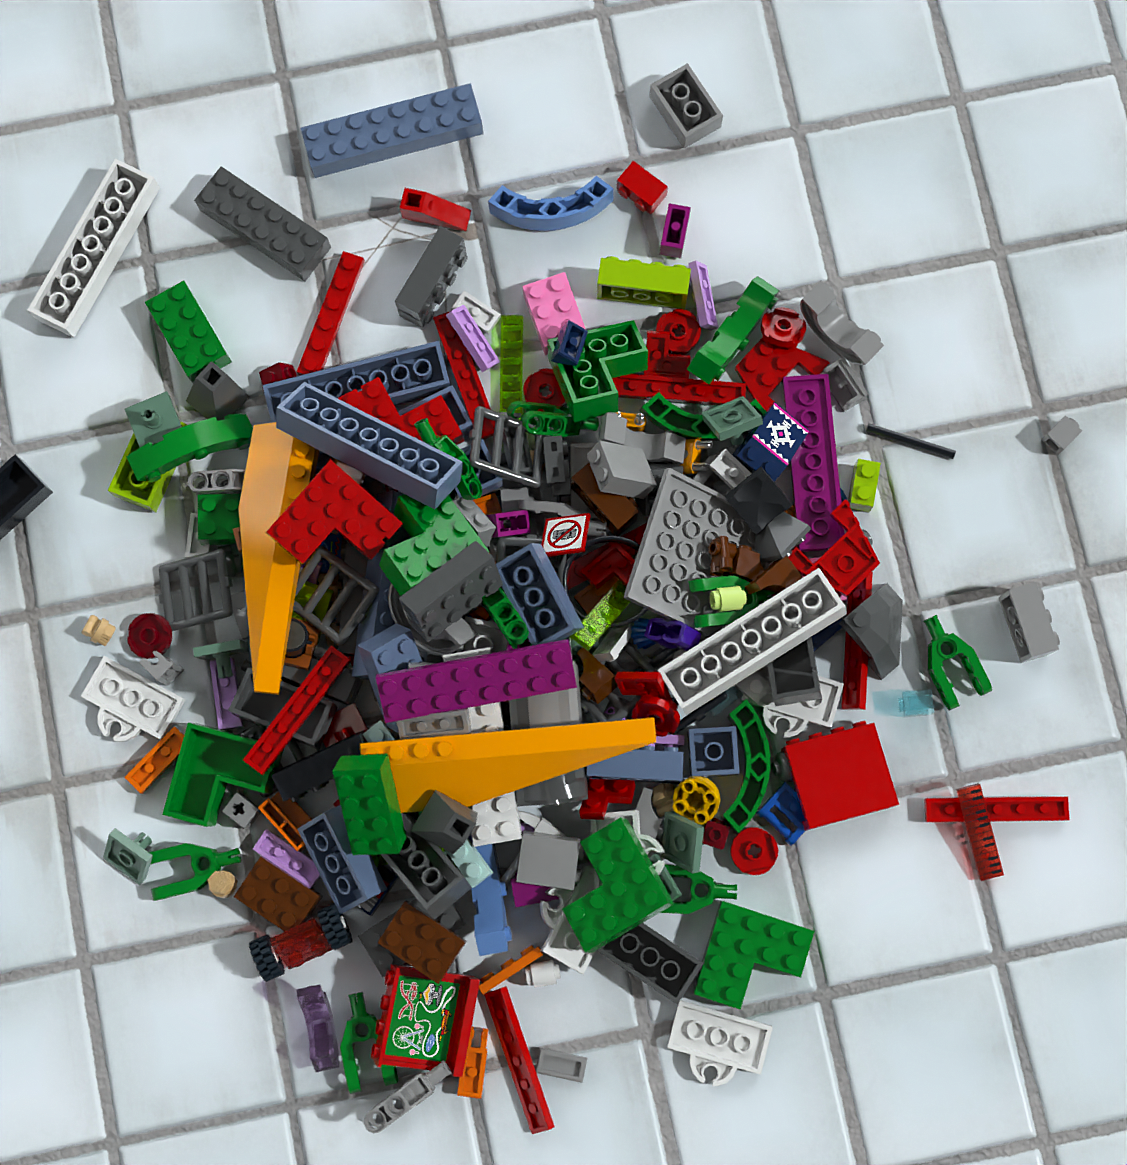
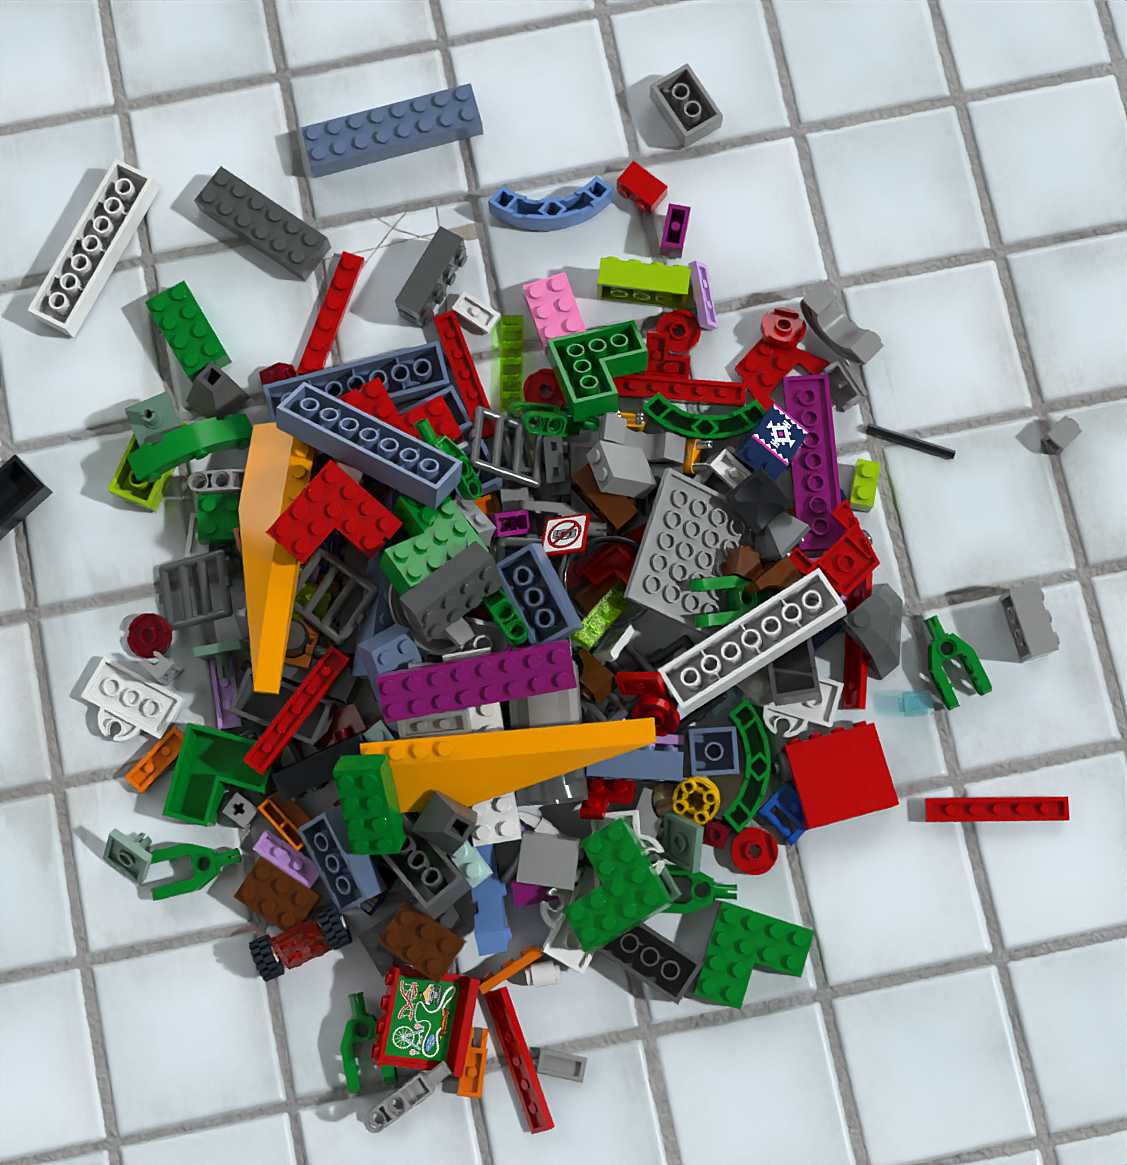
(98, 630): tan piece -> none
(222, 884): tan piece -> none
(320, 1028): clear purple arch -> none
(433, 210): red slope -> none
(472, 338): lavender plate -> none
(569, 344): dark blue slope -> none
(638, 633): blue piece -> none
(672, 634): dark purple brick -> none
(718, 1041): white plate -> none
(722, 555): reddish brown plate -> none
(727, 599): yellowish green brick -> none
(732, 419): sand green tile -> none
(734, 331): green brick -> none
(979, 832): clear red tile -> none

